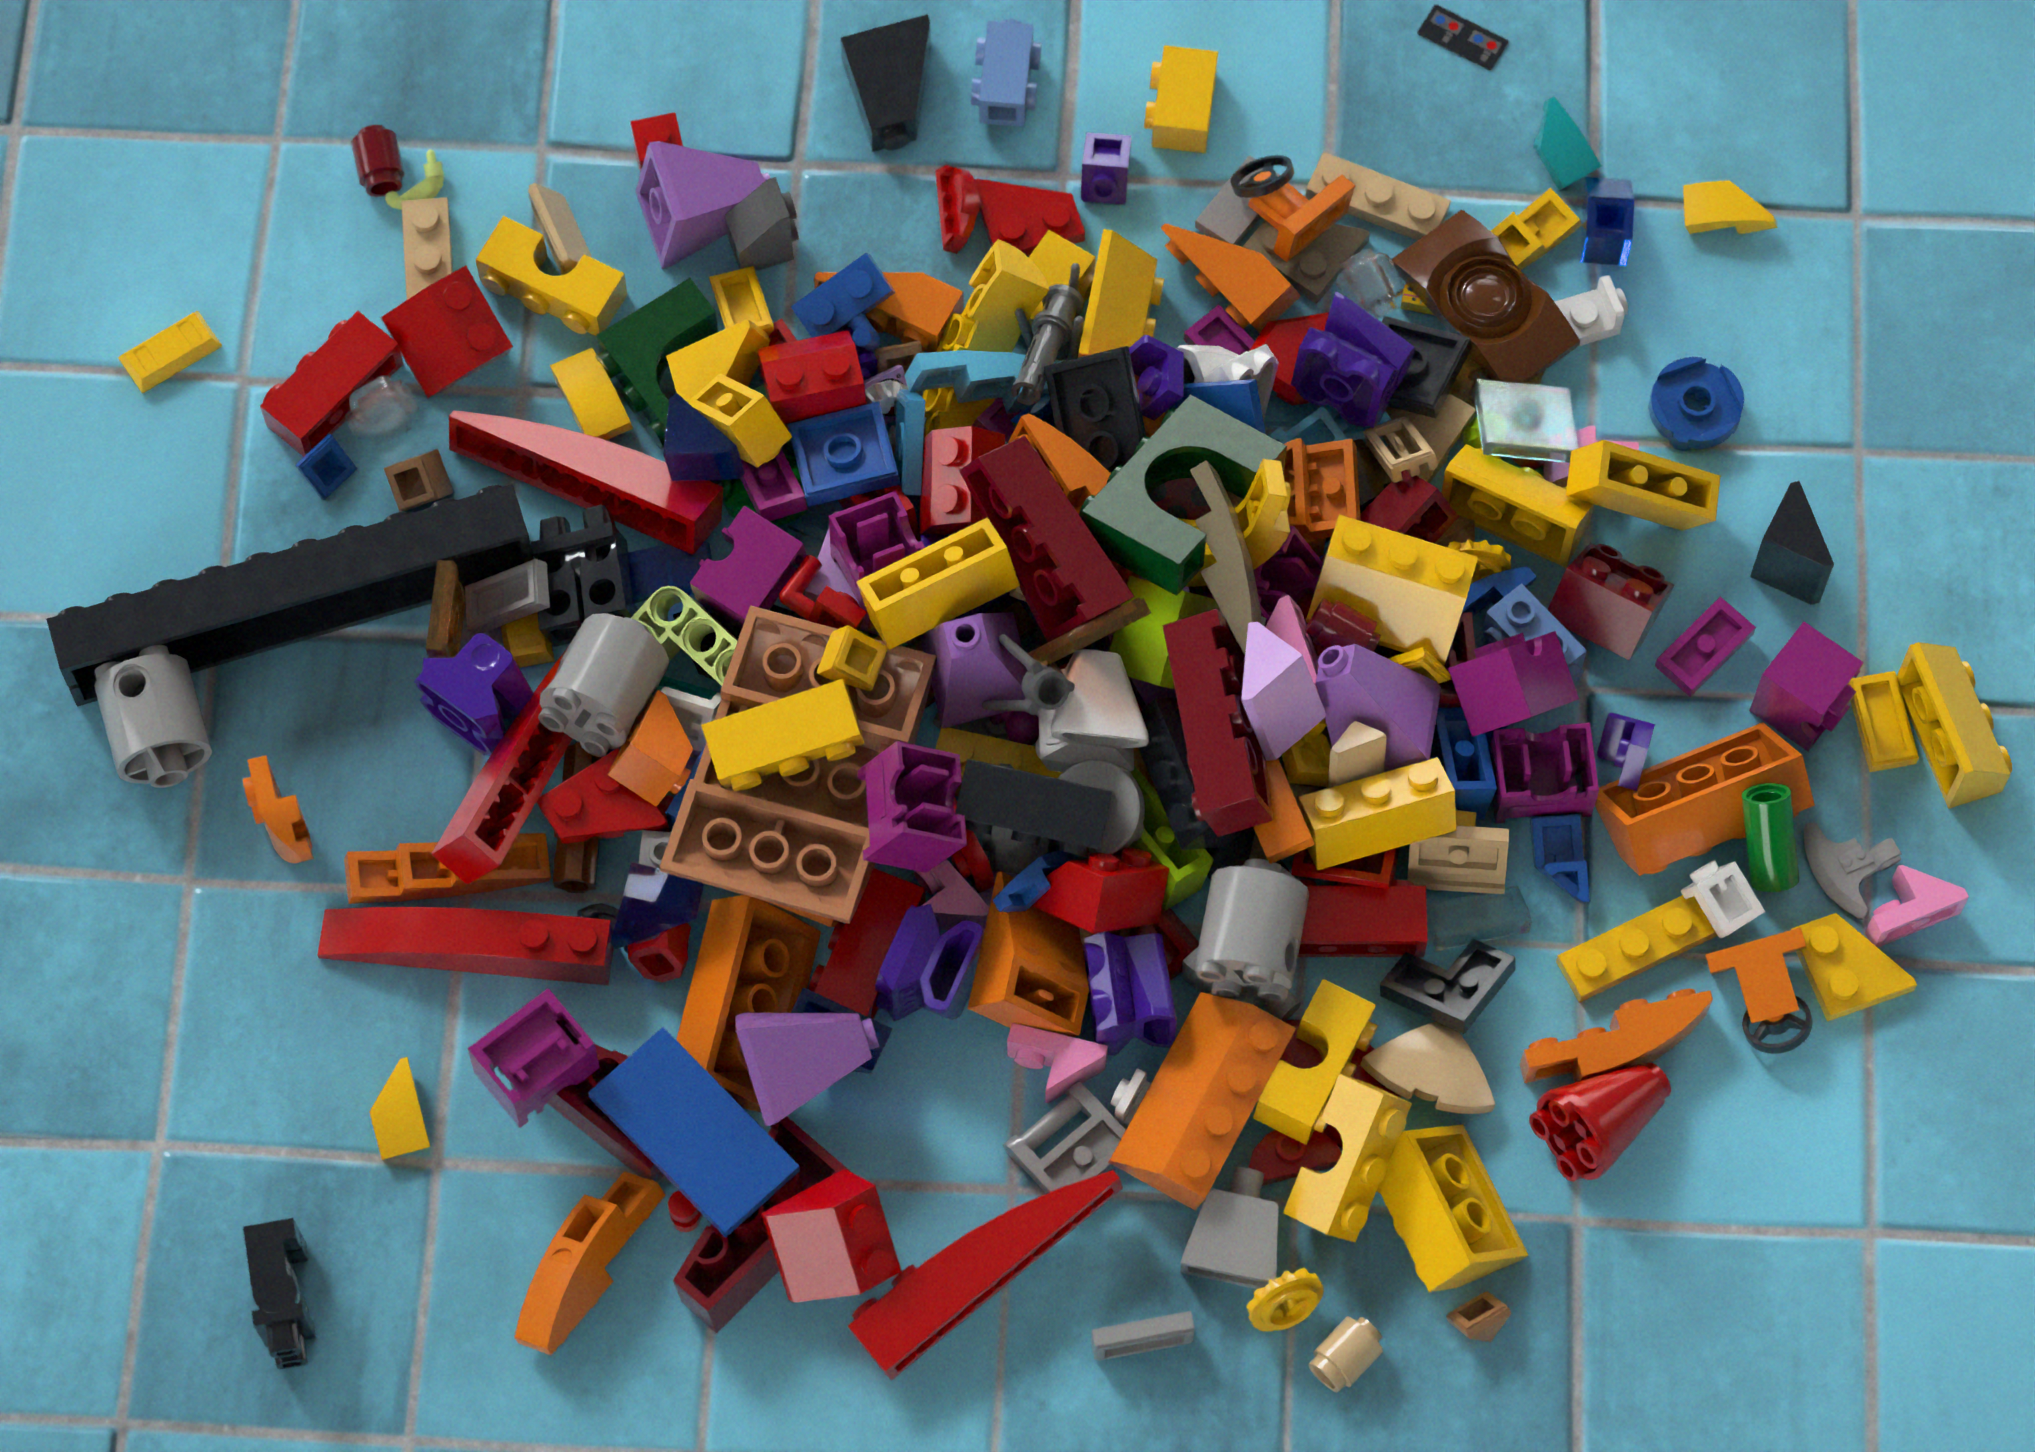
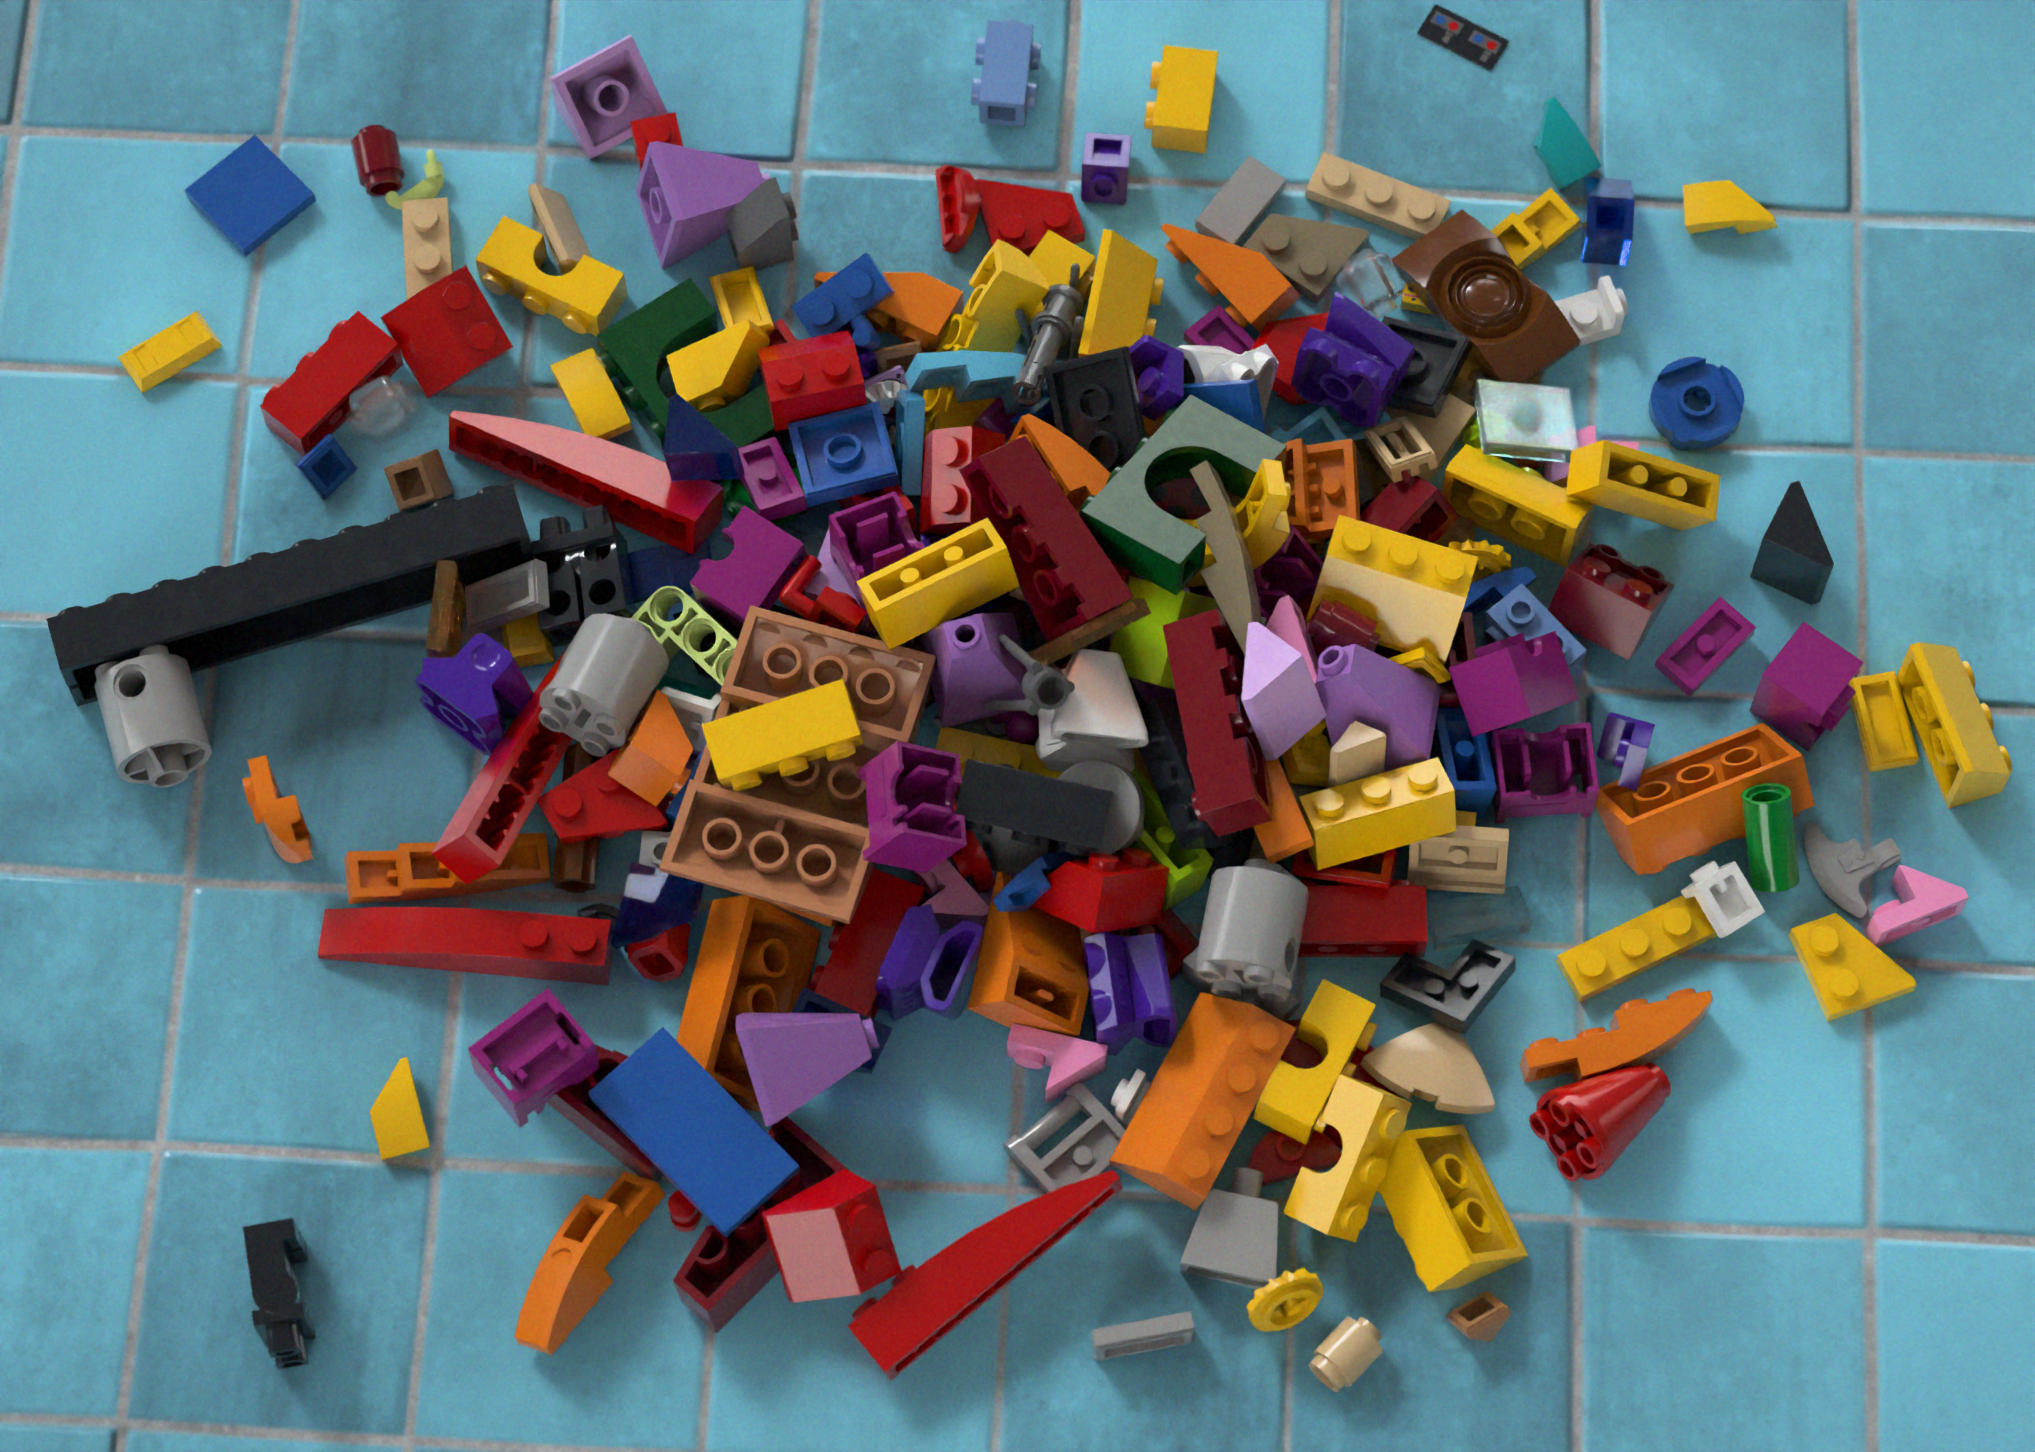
(250, 195): none -> blue tile
(604, 95): none -> lavender slope
(743, 418): yellow slope -> none
(852, 658): yellow slope -> none
(889, 79): black slope -> none
(1286, 208): orange piece -> none
(1559, 853): blue slope -> none
(1766, 988): orange piece -> none

